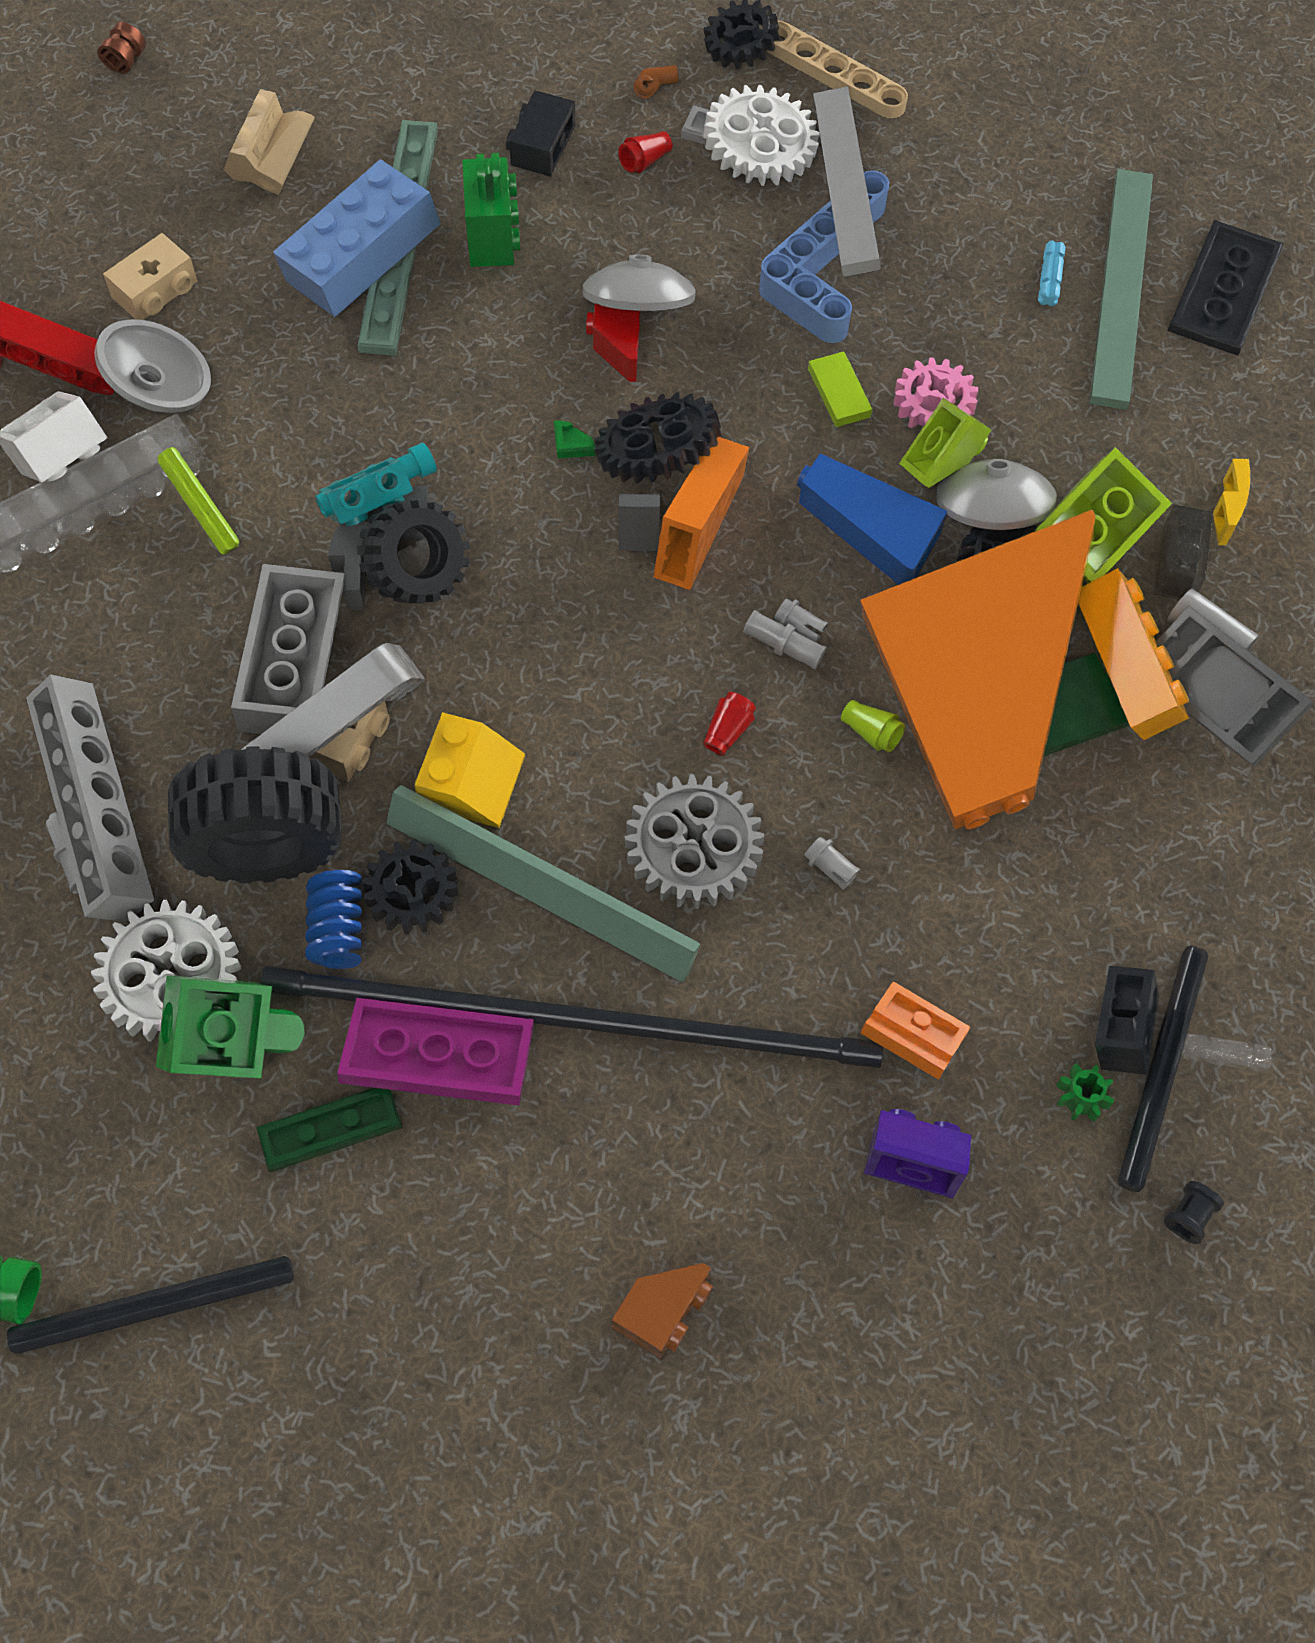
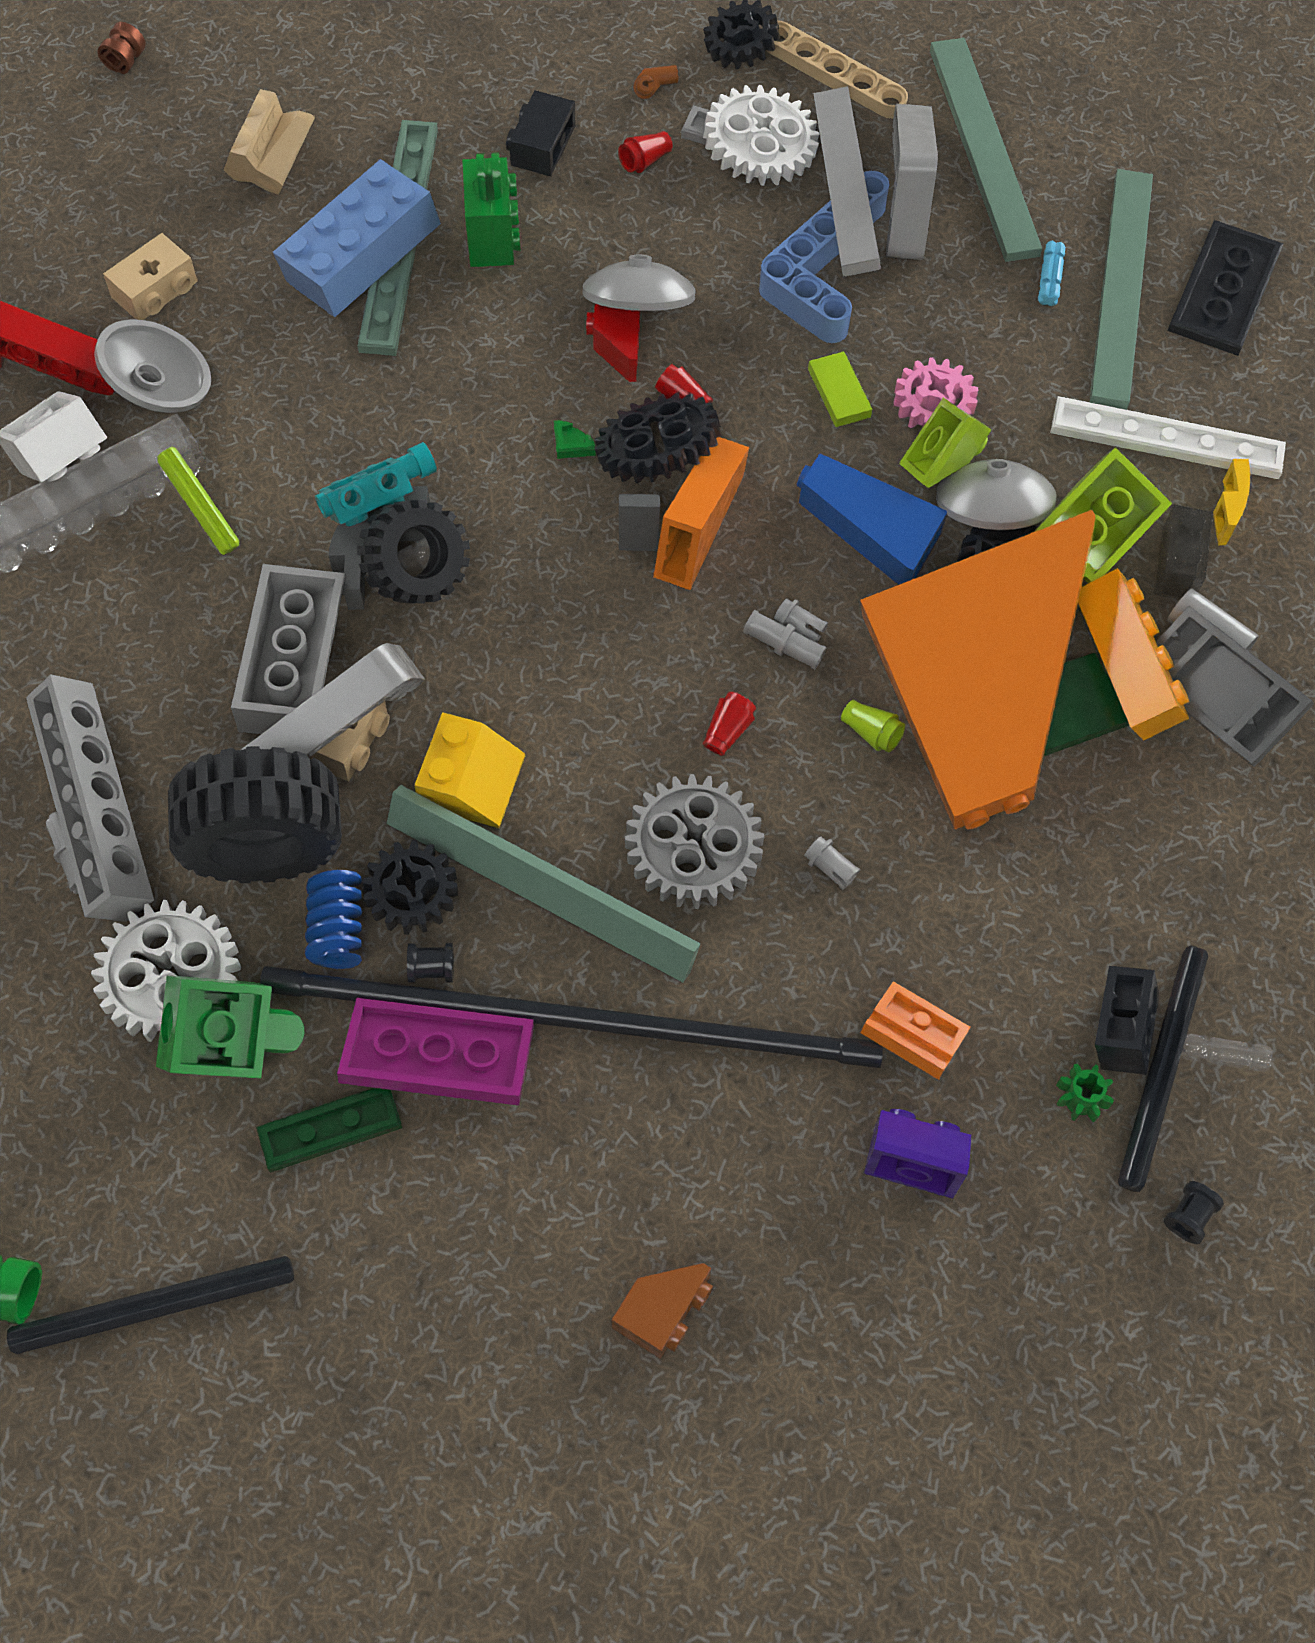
(430, 962): none -> black bush
(679, 380): none -> red cone
(914, 183): none -> light grey beam
(985, 150): none -> sand green tile
(1166, 437): none -> white tile

